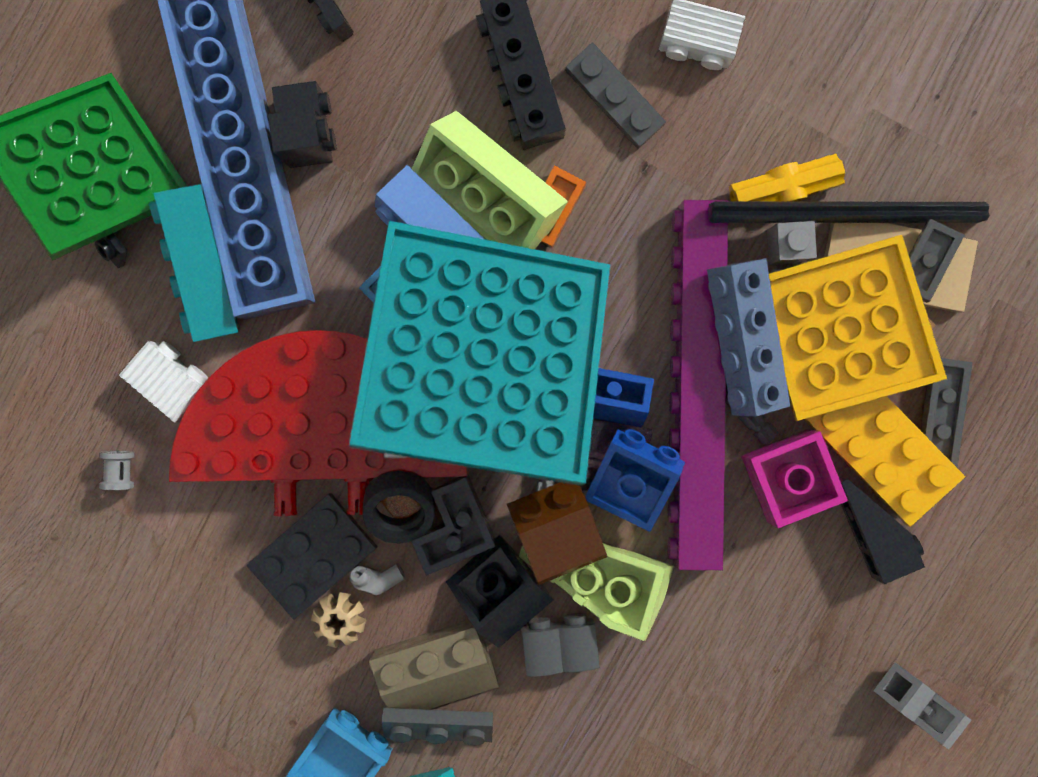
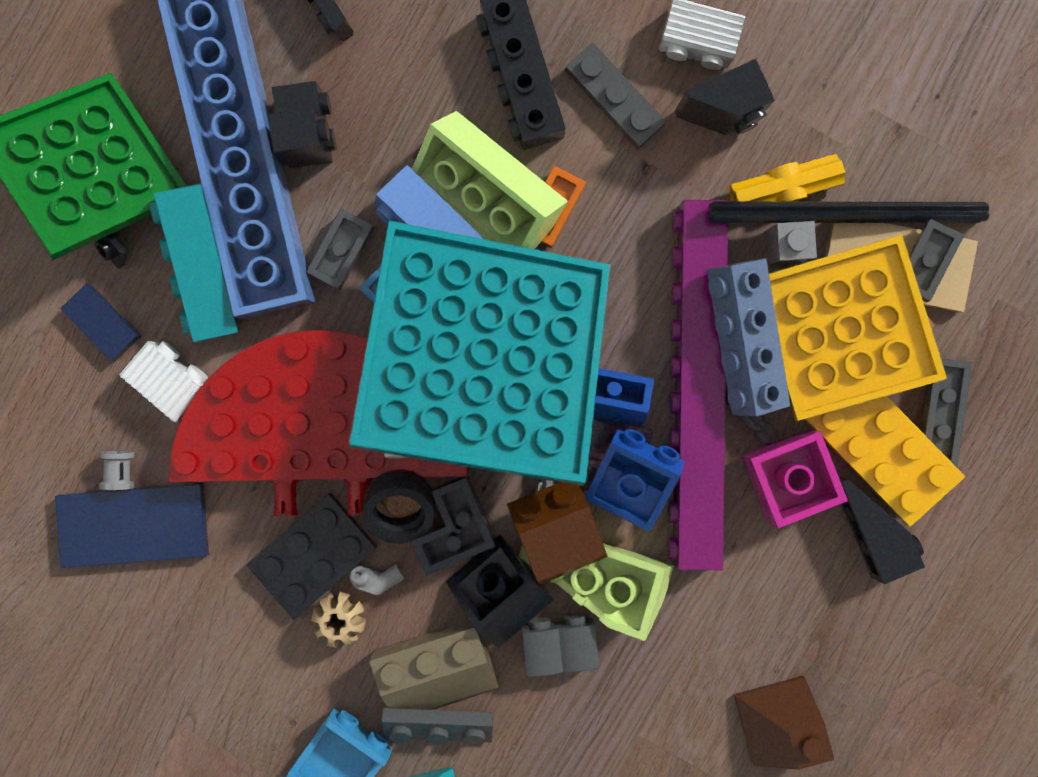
(100, 322): none -> dark blue tile
(131, 525): none -> dark blue tile
(340, 249): none -> dark grey plate
(728, 100): none -> black slope
(784, 725): none -> reddish brown slope
(922, 705): light grey brick -> none

